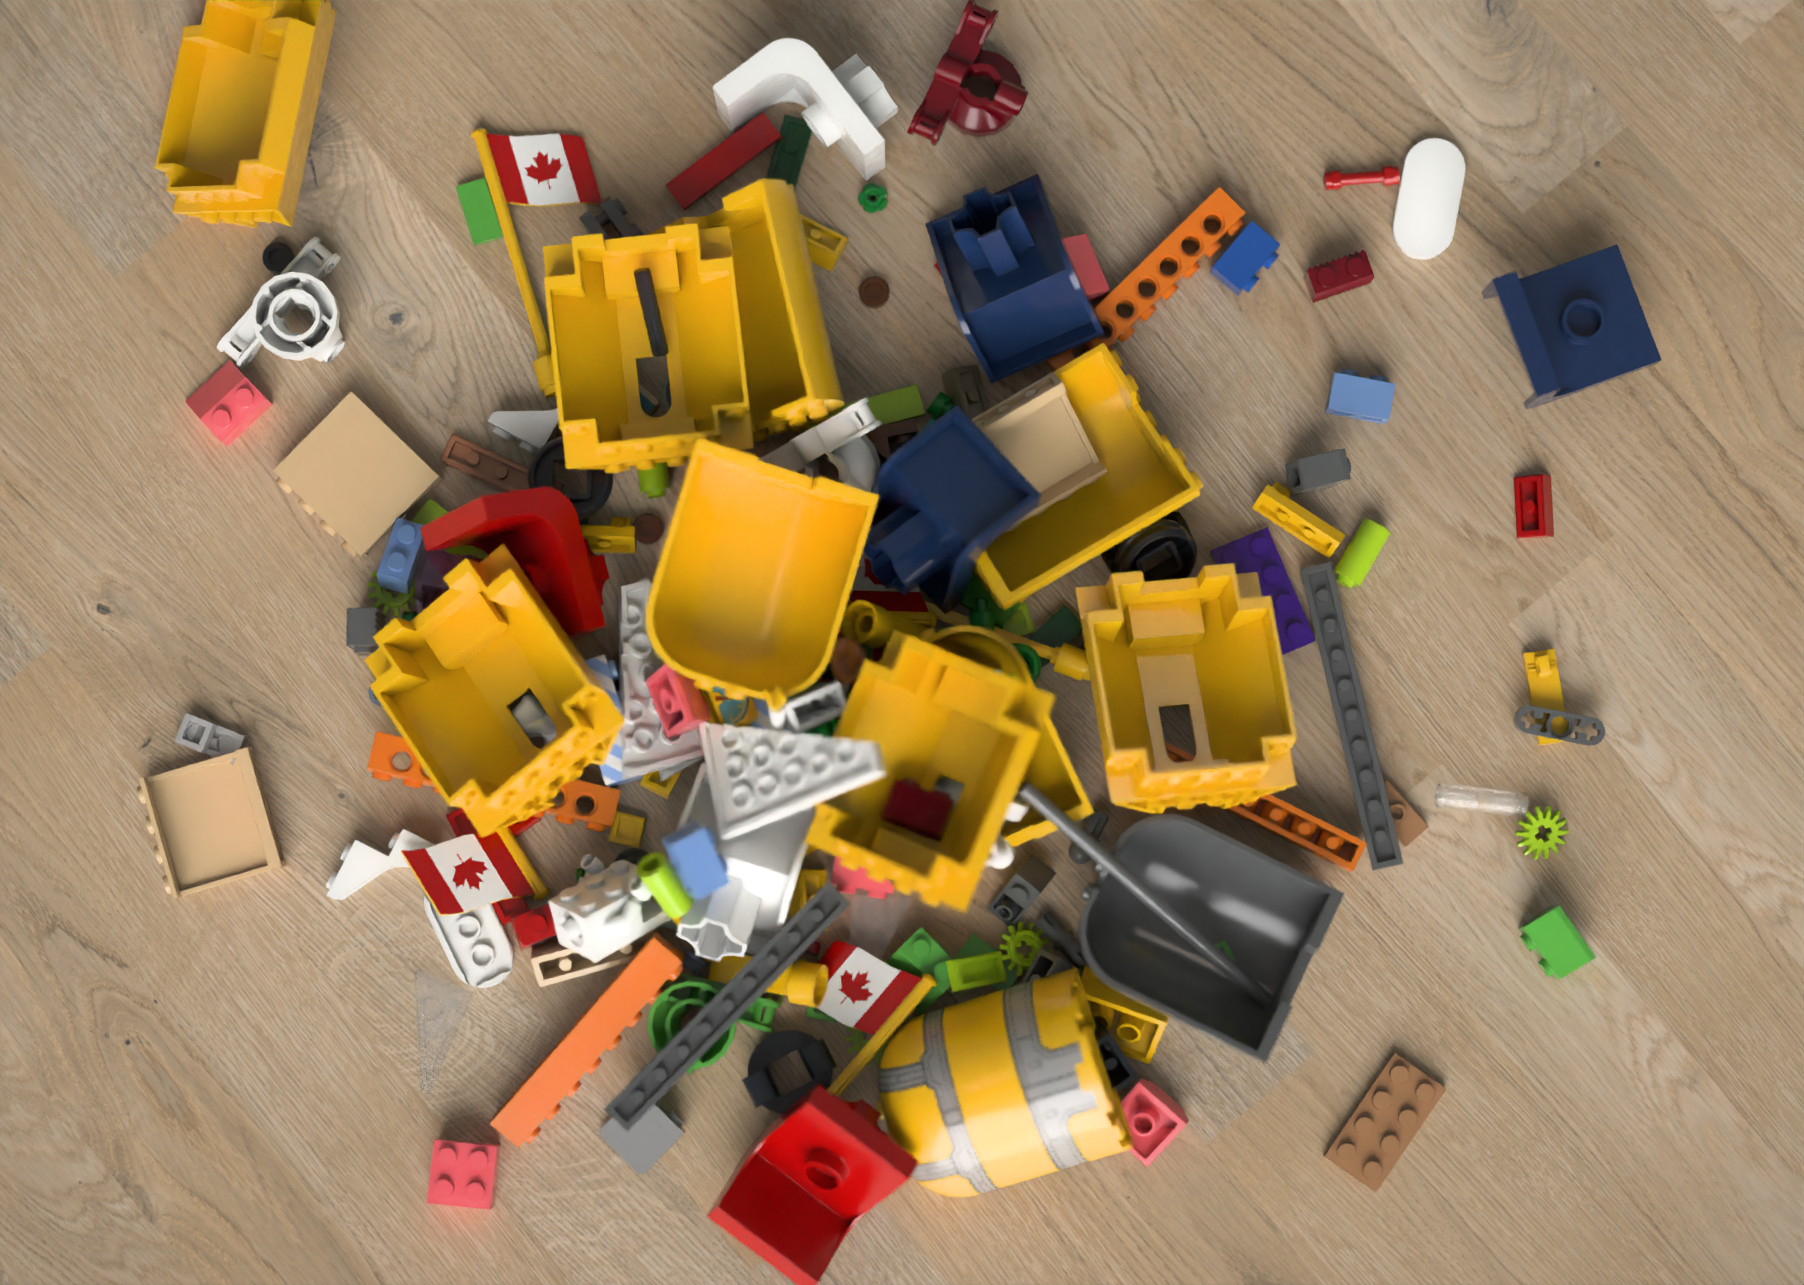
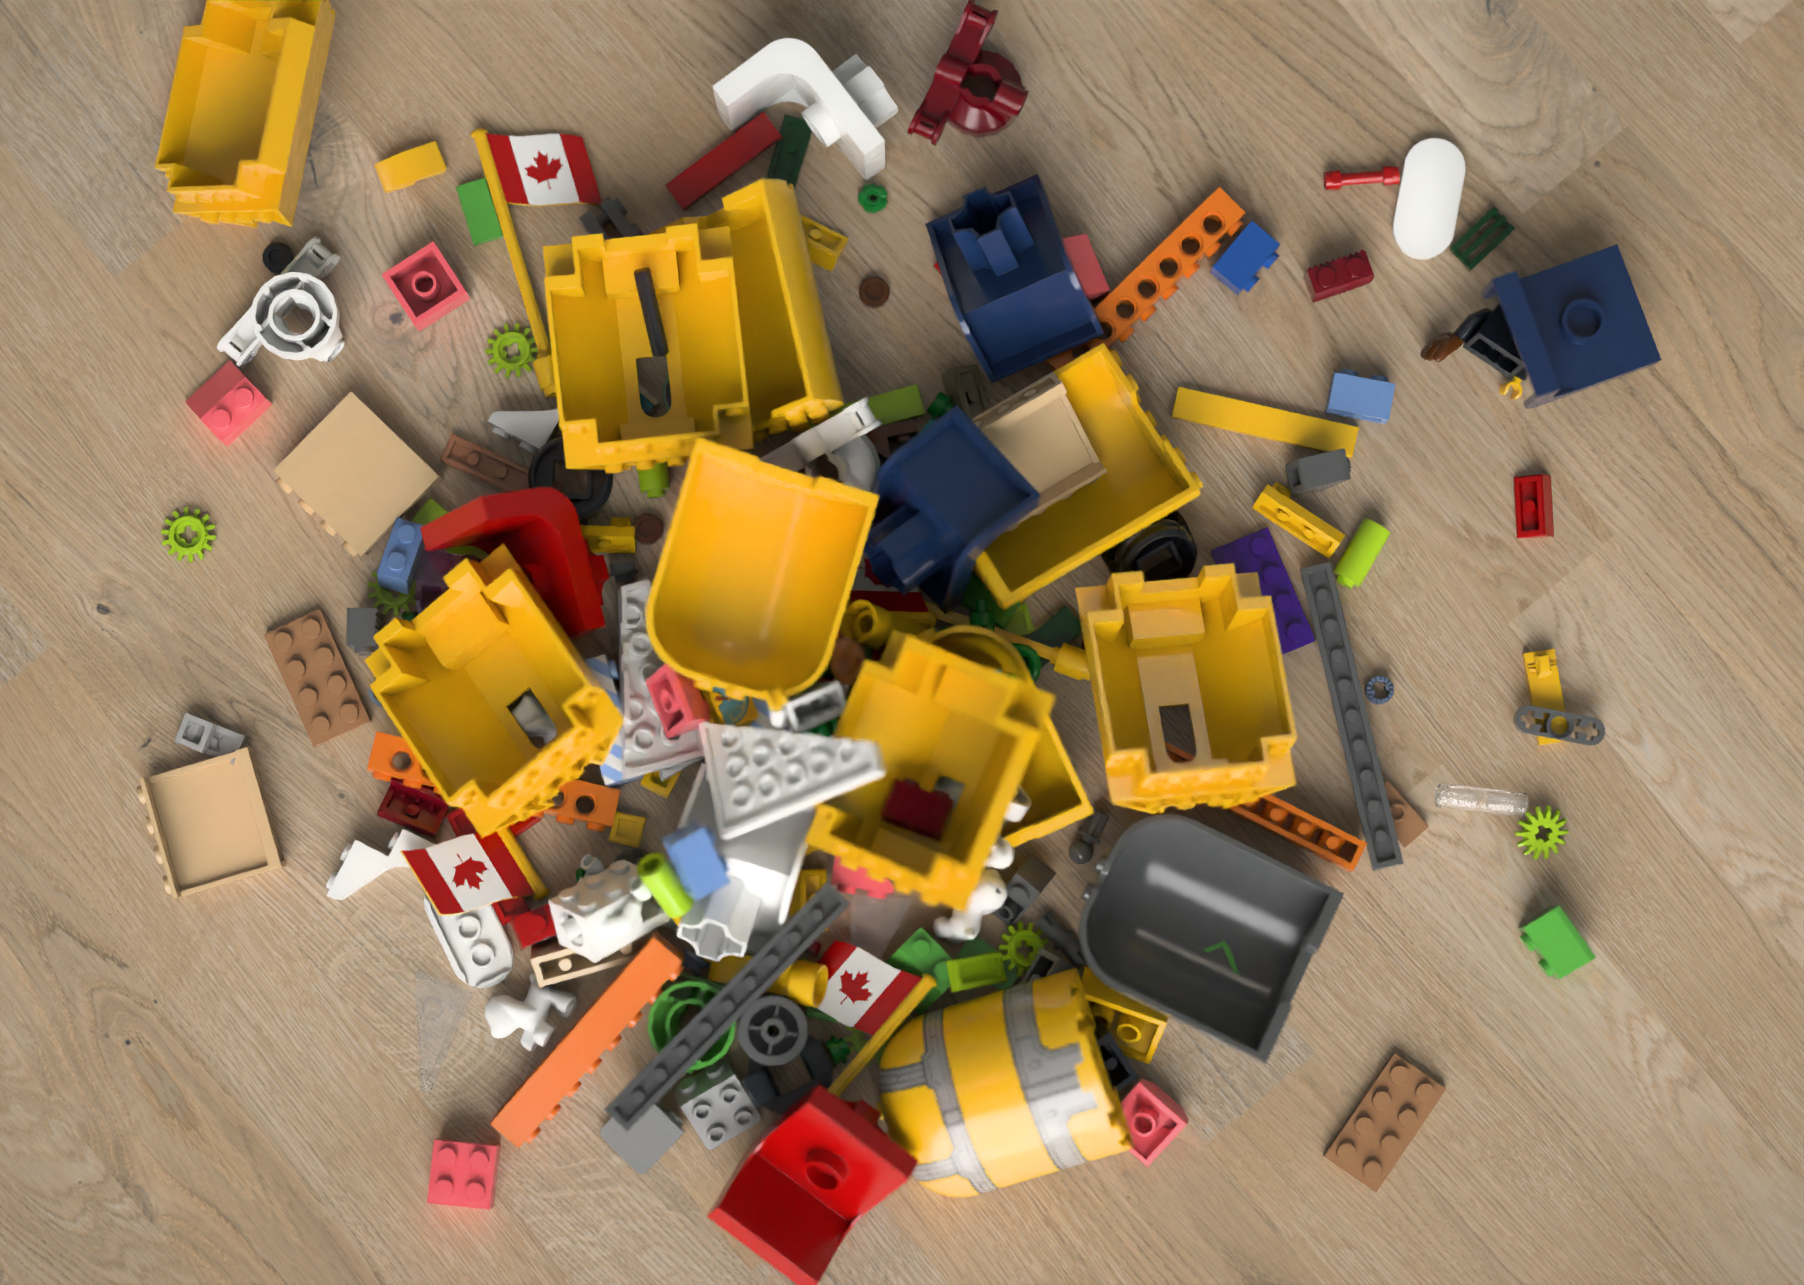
(179, 526): none -> lime gear
(317, 678): none -> medium nougat plate
(410, 166): none -> yellow slope
(414, 808): none -> dark red slope
(426, 286): none -> coral brick
(500, 355): none -> lime gear
(507, 1014): none -> white animal
(623, 571): none -> dark grey plate
(716, 1104): none -> light grey bracket
(787, 1041): none -> dark grey wheel
(838, 1049): none -> green plate
(986, 898): none -> white animal
(1144, 893): dark grey piece -> none
(1263, 422): none -> yellow tile
(1389, 687): none -> sand blue bush
(1488, 338): none -> black torso
(1500, 221): none -> dark green tile

